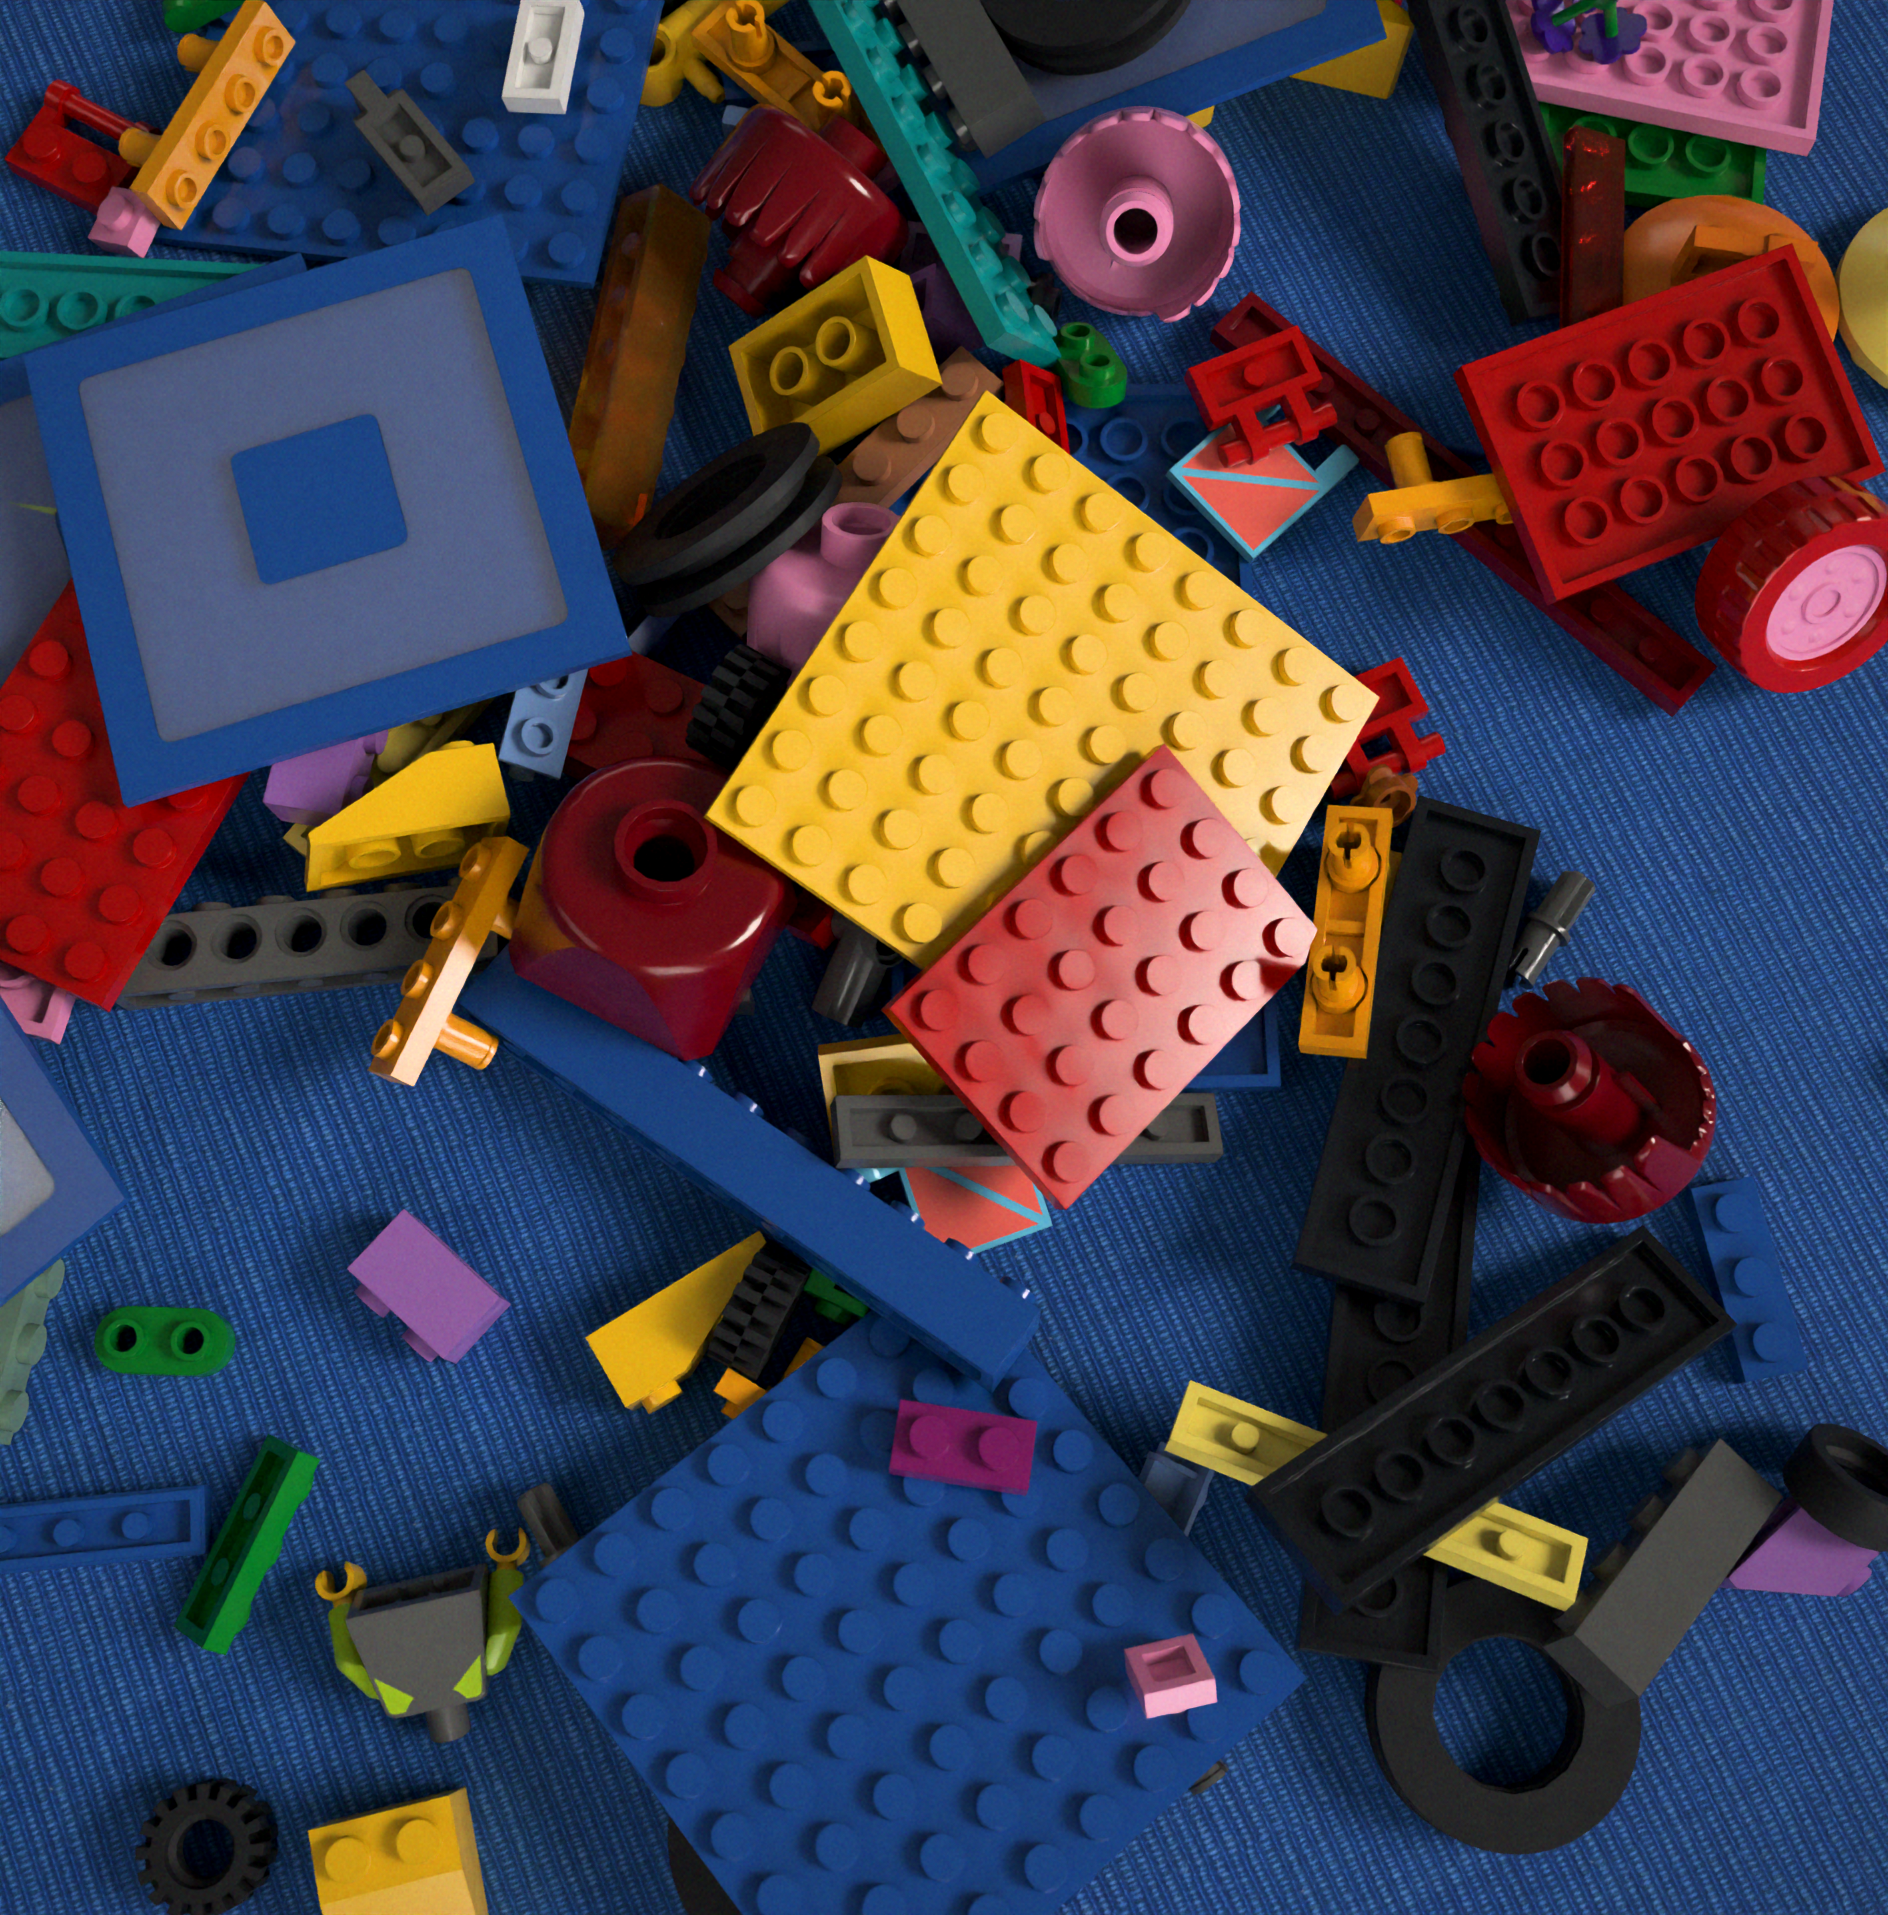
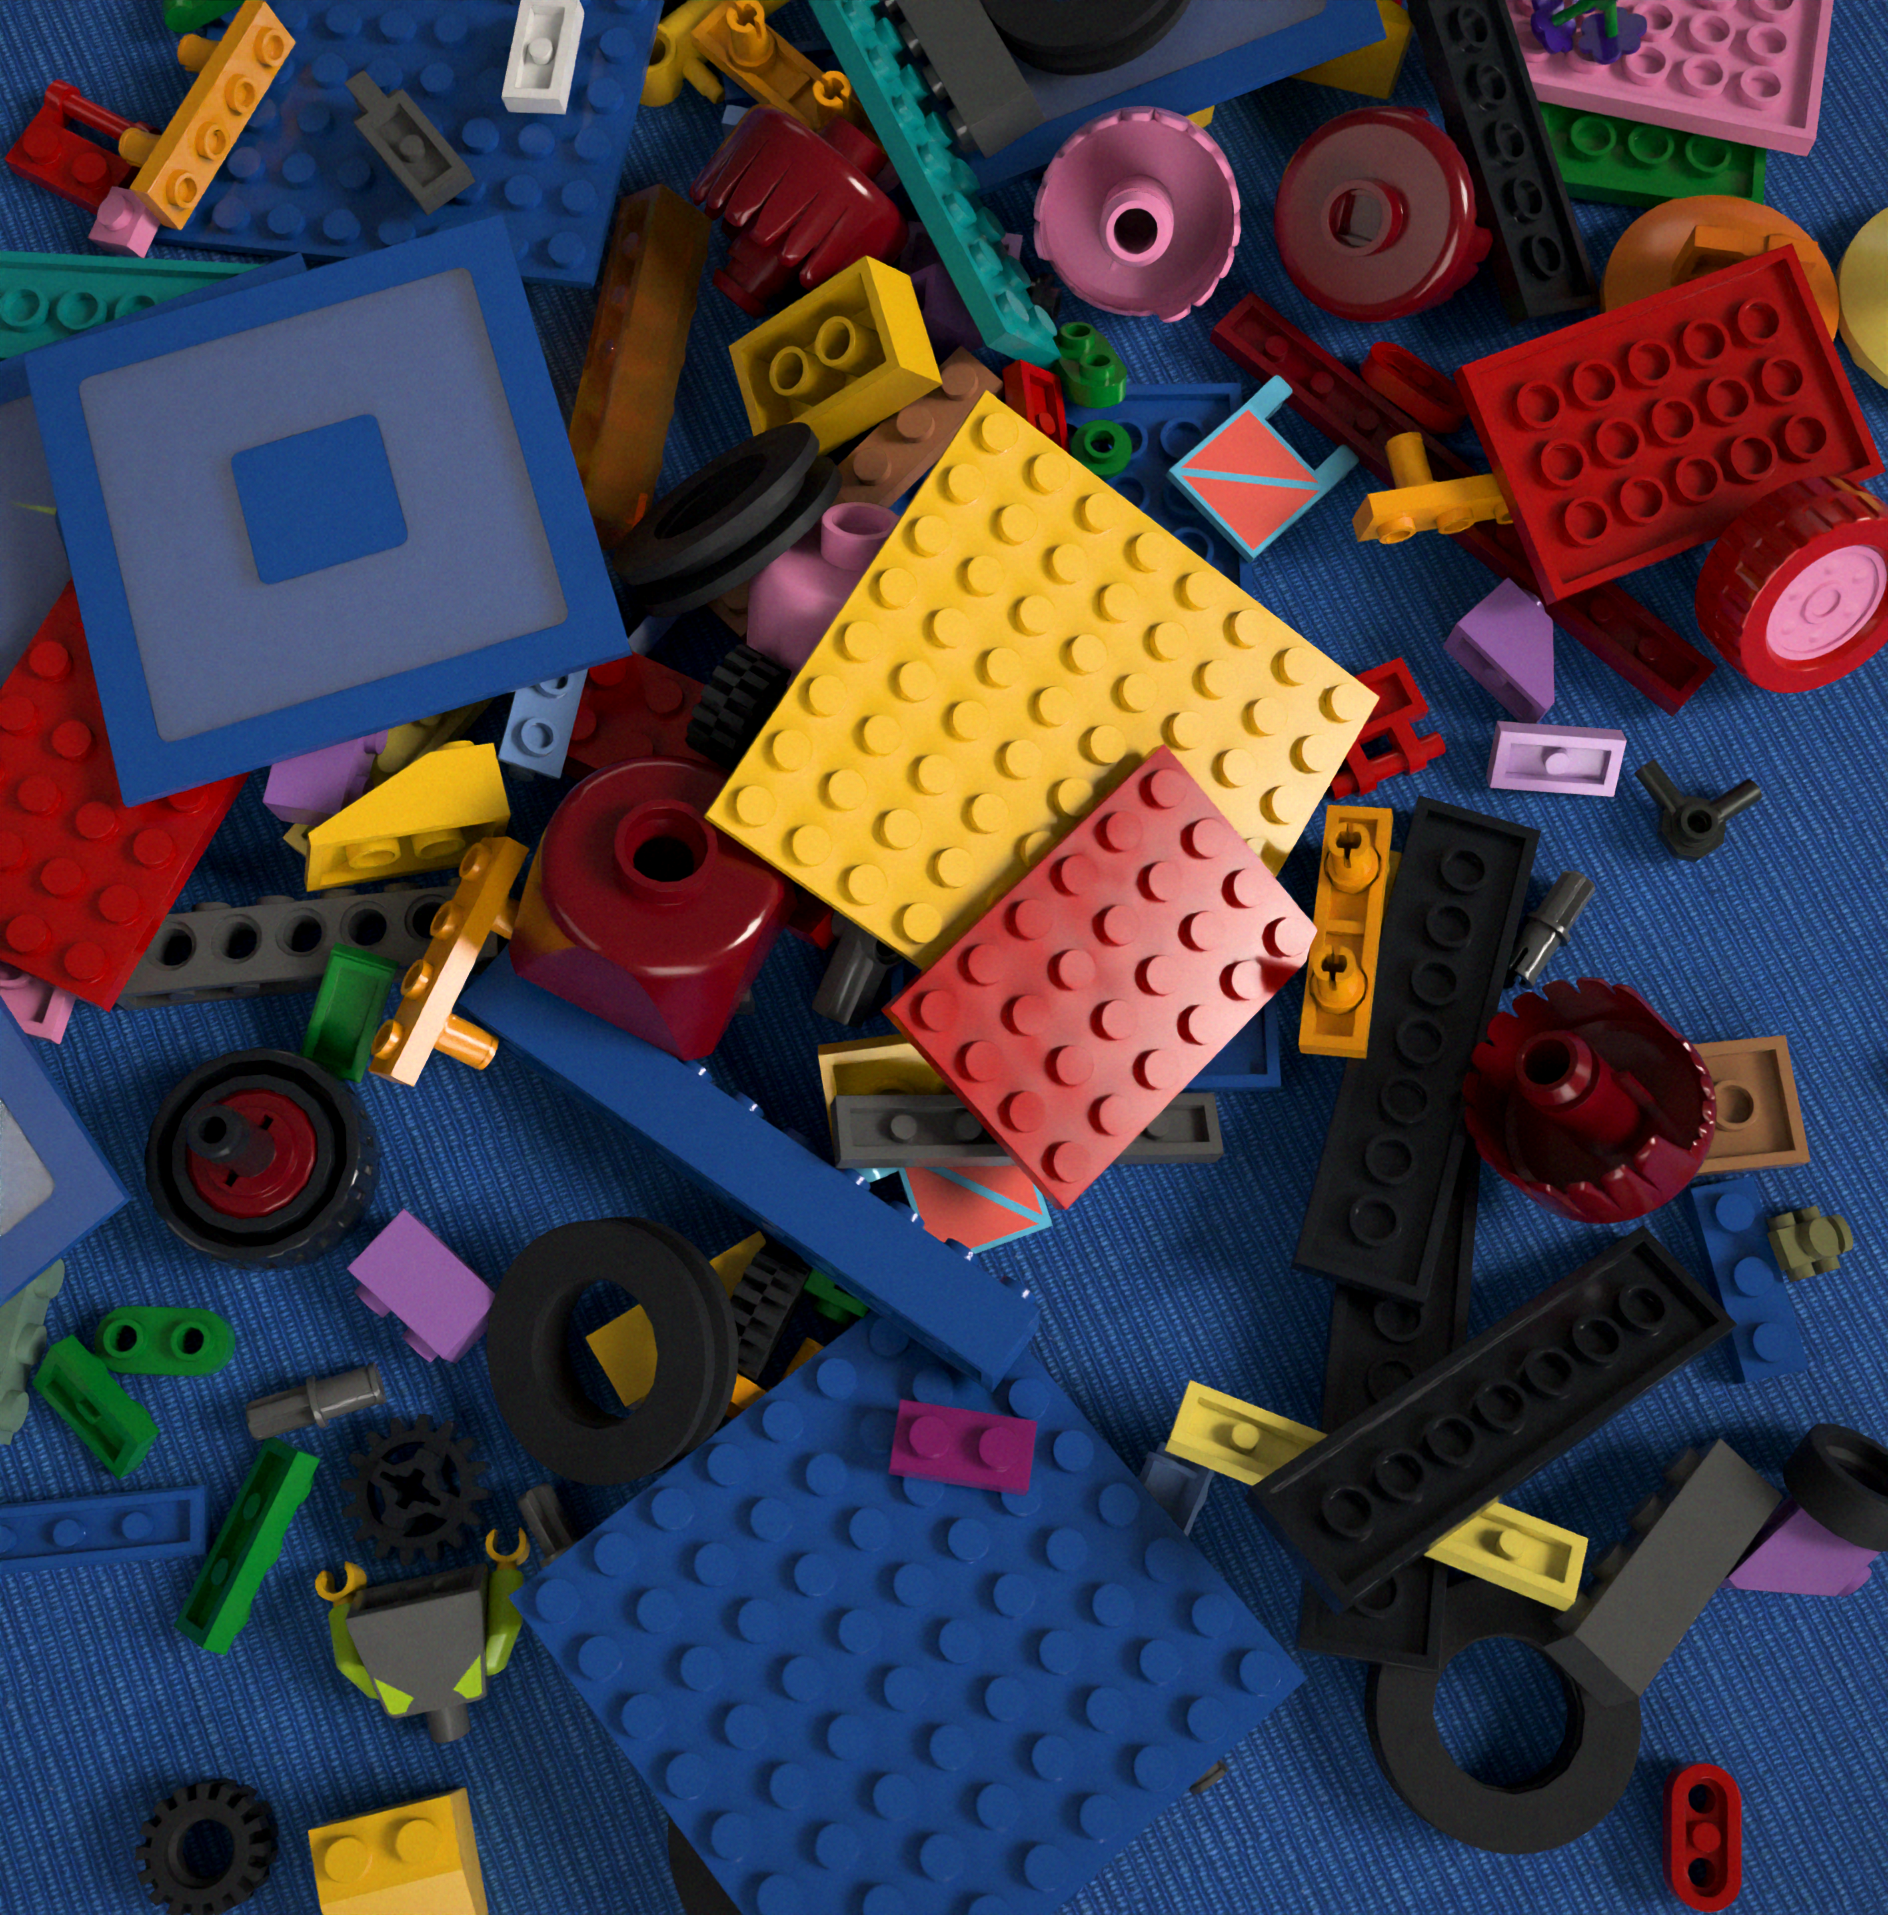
(96, 1406): none -> green plate
(262, 1160): none -> black wheel
(315, 1402): none -> dark grey axle
(349, 1010): none -> green tile
(403, 1515): none -> black gear
(533, 1367): none -> black tyre
(1105, 464): none -> green plate
(1170, 1676): bright pink plate -> none
(1255, 379): red plate -> none
(1378, 216): none -> dark red piece
(1388, 790): dark orange plate -> none
(1414, 388): none -> red plate
(1509, 650): none -> medium lavender slope
(1555, 758): none -> lavender plate
(1591, 225): clear red tile -> none
(1690, 824): none -> pearl dark grey piece
(1704, 1833): none -> red plate
(1756, 1107): none -> medium nougat plate
(1808, 1243): none -> olive piece

